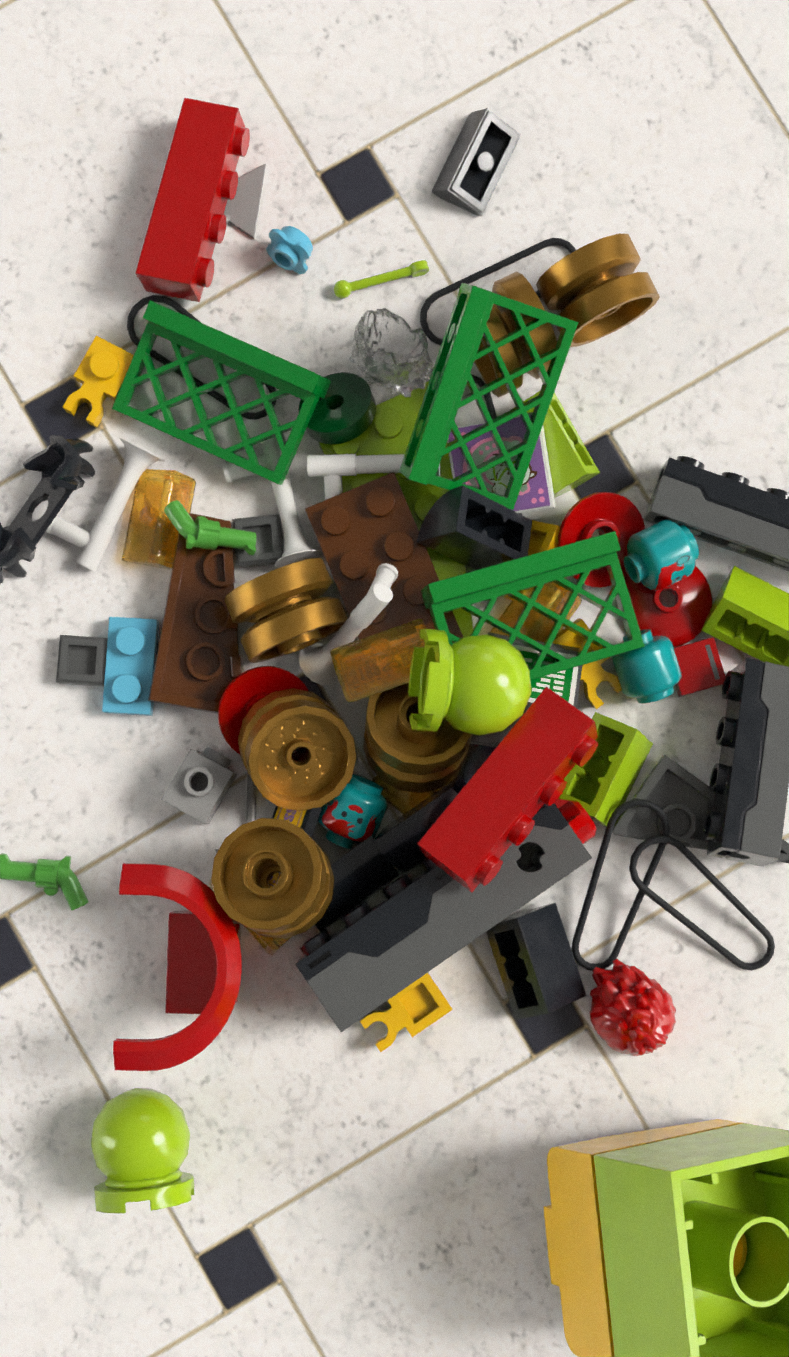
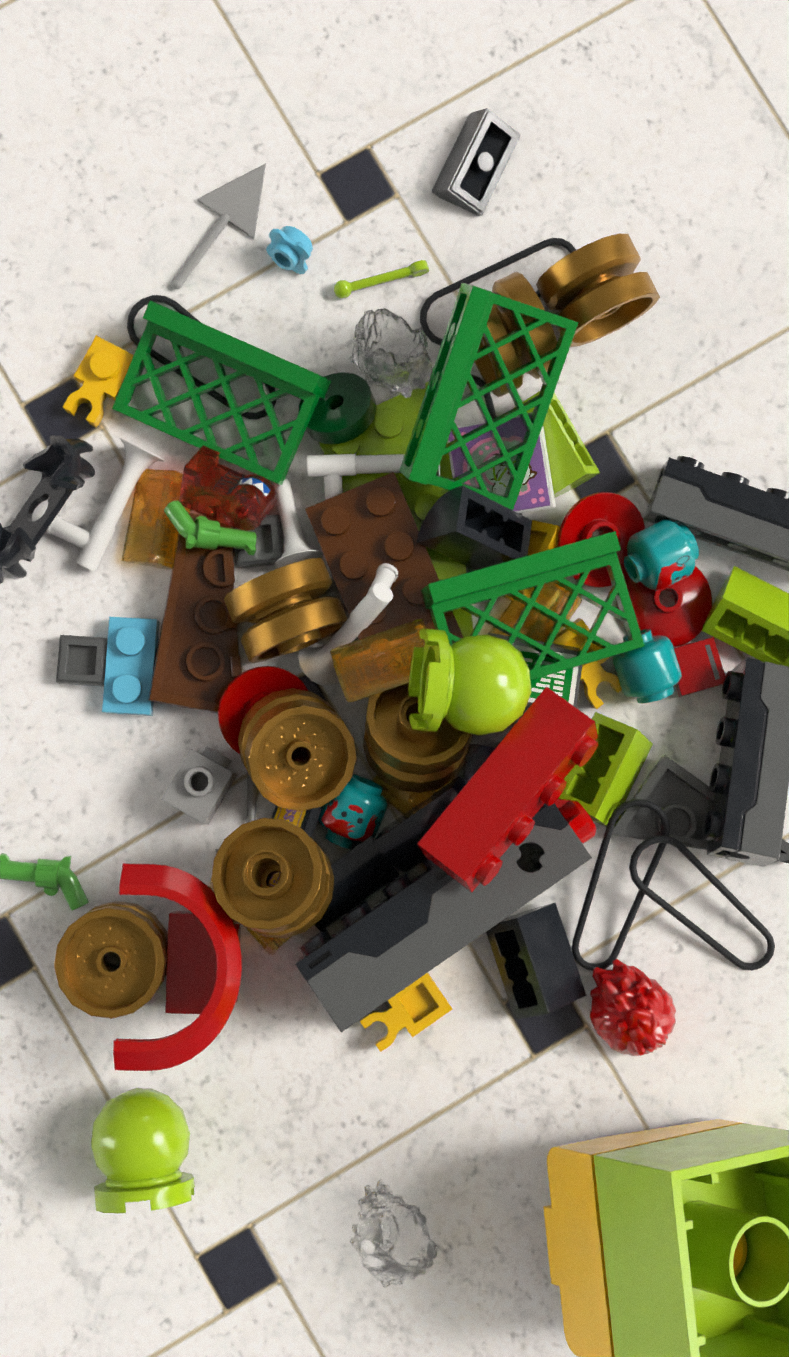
(95, 984): none -> pearl gold wheel
(193, 200): red brick -> none
(225, 493): none -> clear red leg
(392, 1237): none -> clear hair

